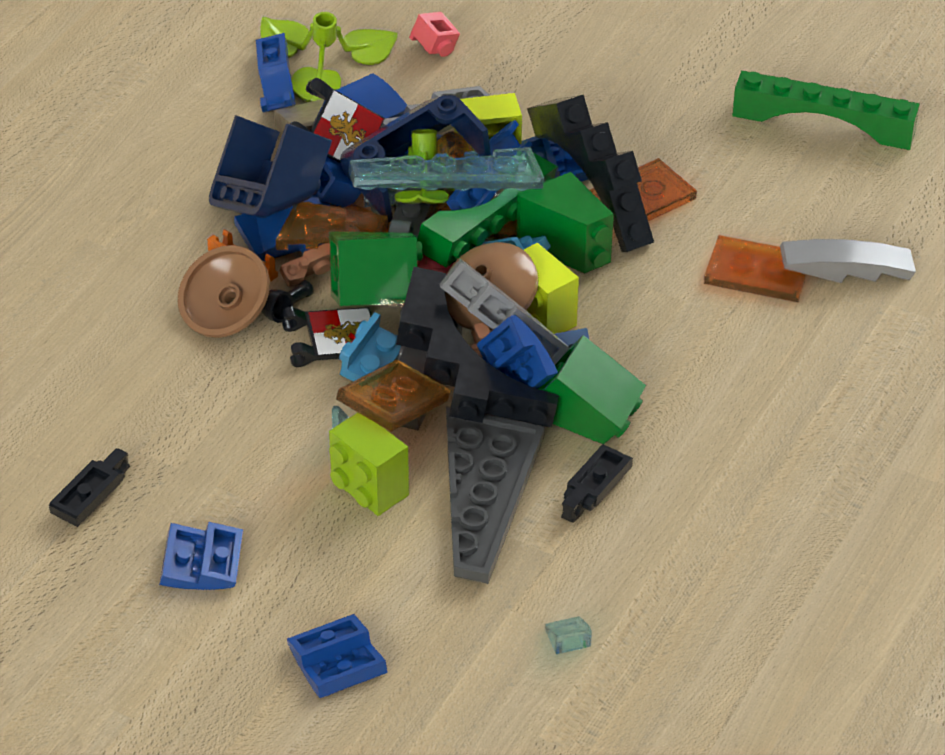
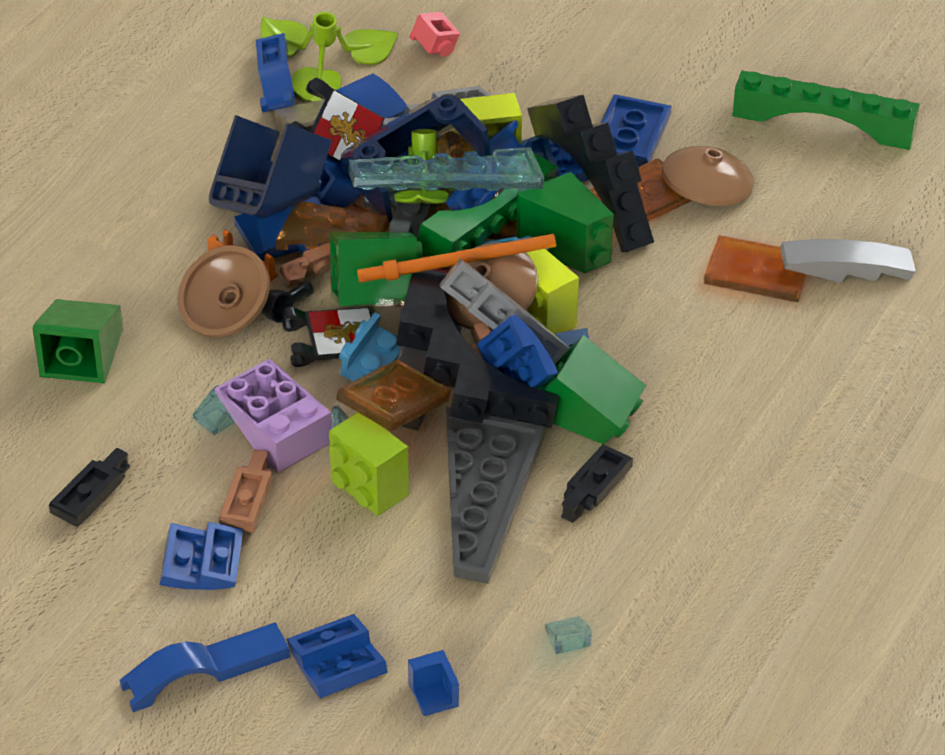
(77, 340): none -> green slope
(212, 414): none -> clear light blue slope
(221, 659): none -> blue piece
(247, 493): none -> nougat hinge
(276, 414): none -> lavender slope
(392, 270): none -> orange bar
(433, 683): none -> blue panel
(636, 125): none -> blue tile
(708, 175): none -> medium nougat dish

